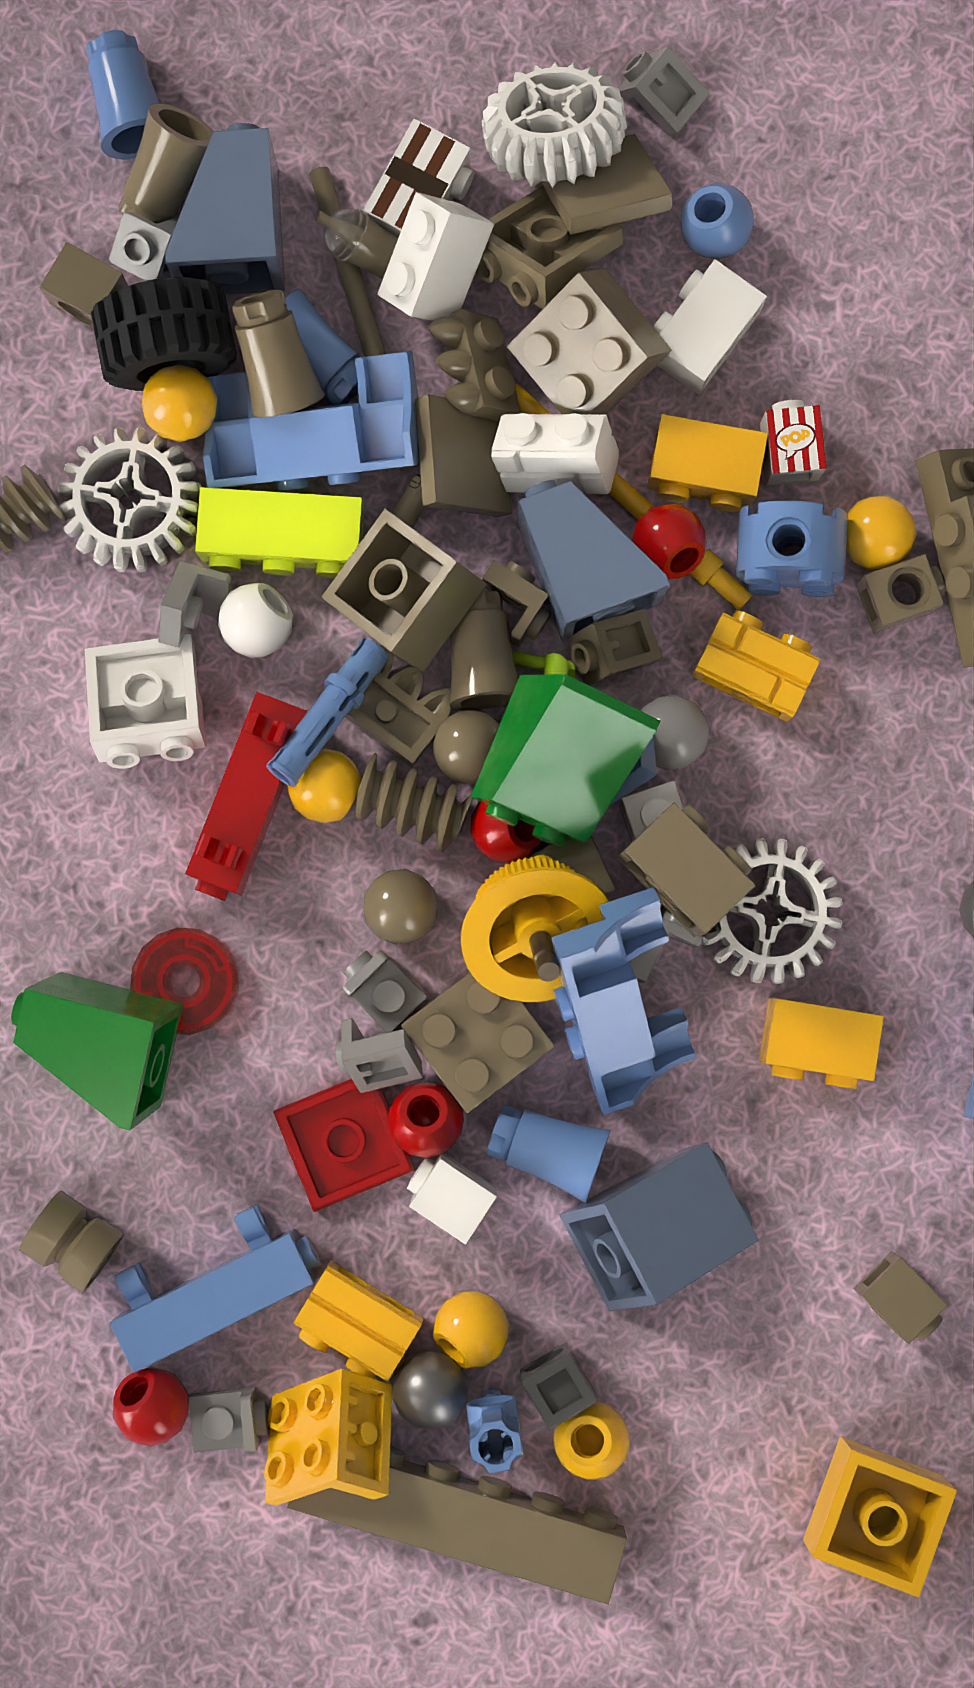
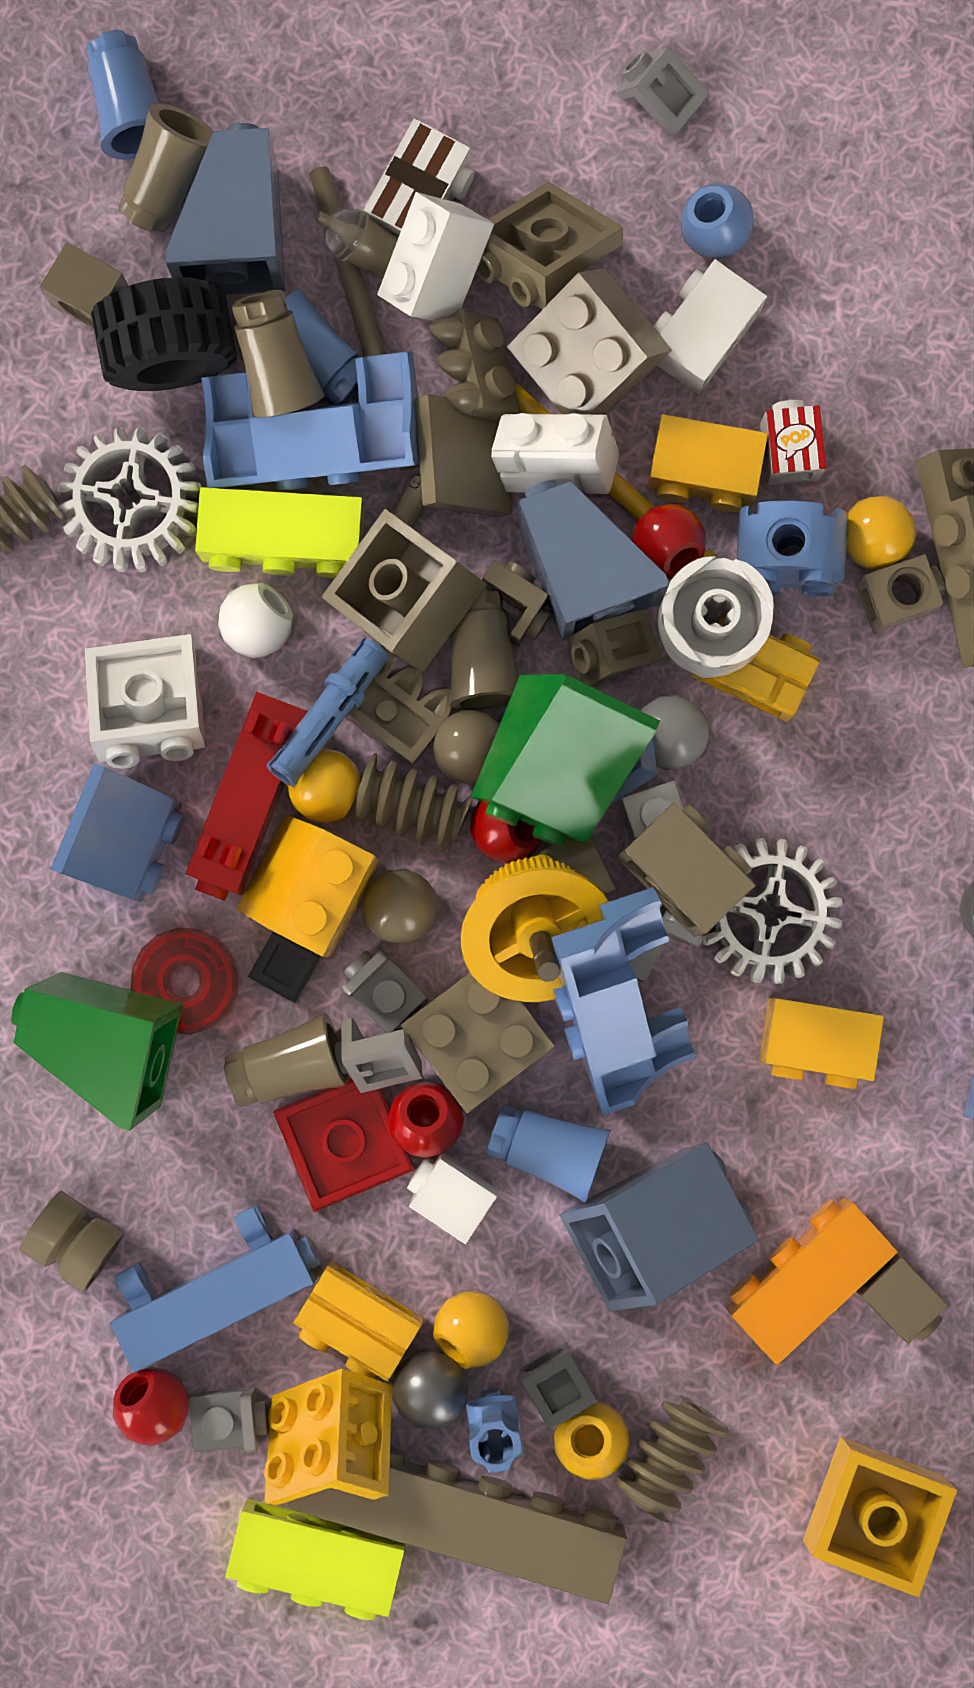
(118, 835): none -> medium blue slope
(142, 246): light grey bracket -> none
(179, 403): yellow piece -> none
(189, 594): light grey bracket -> none
(284, 967): none -> black tile
(286, 1064): none -> dark tan plant
(309, 885): none -> yellow slope
(314, 1560): none -> neon yellow brick
(549, 664): lime hand -> none
(554, 124): white gear -> none
(615, 194): dark tan tile -> none
(671, 1458): none -> dark tan piece
(717, 586): none -> white brick
(809, 1278): none -> light orange brick

